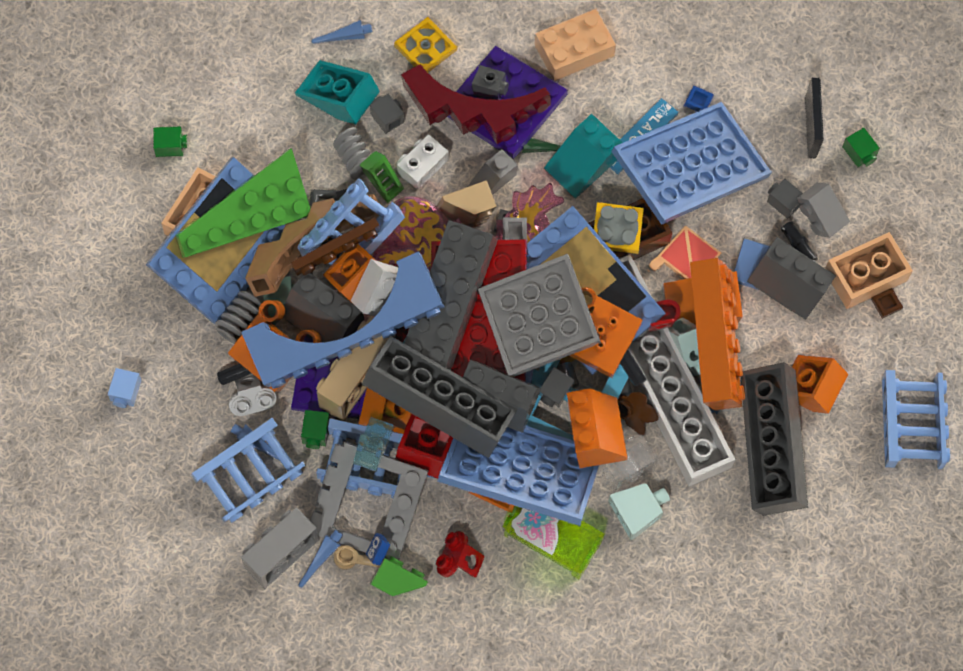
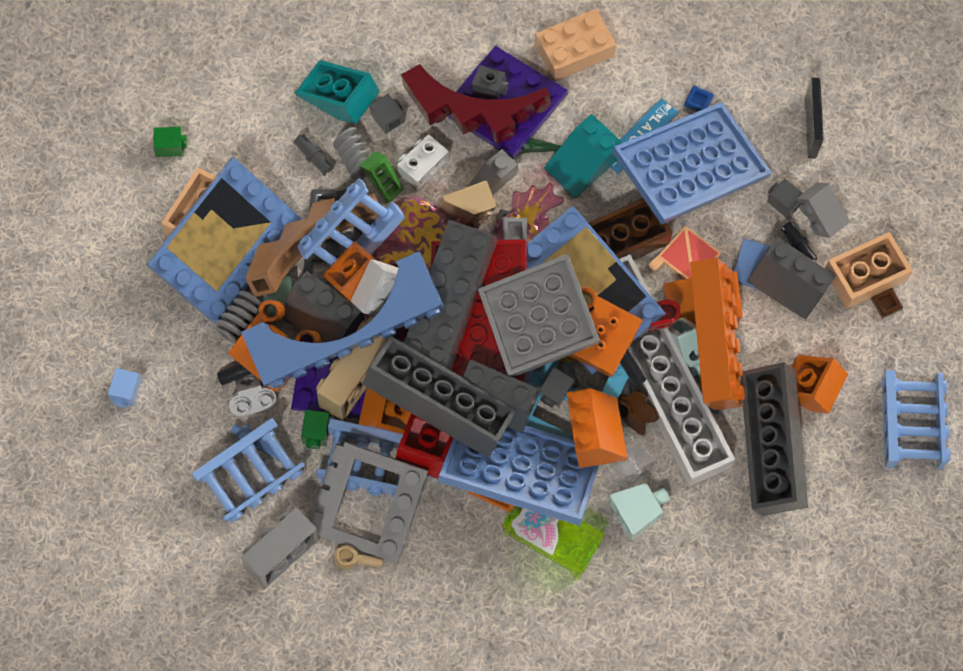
(259, 204): bright green wing -> none
(313, 154): none -> dark grey pin
(326, 549): medium blue piece -> none
(328, 251): reddish brown plate -> none
(352, 31): medium blue piece -> none
(373, 444): clear light blue slope -> none
(377, 549): blue tile -> none
(396, 580): bright green slope -> none
(425, 45): yellow piece -> none
(455, 554): red bracket -> none
(619, 226): light grey piece -> none
(861, 148): green brick -> none

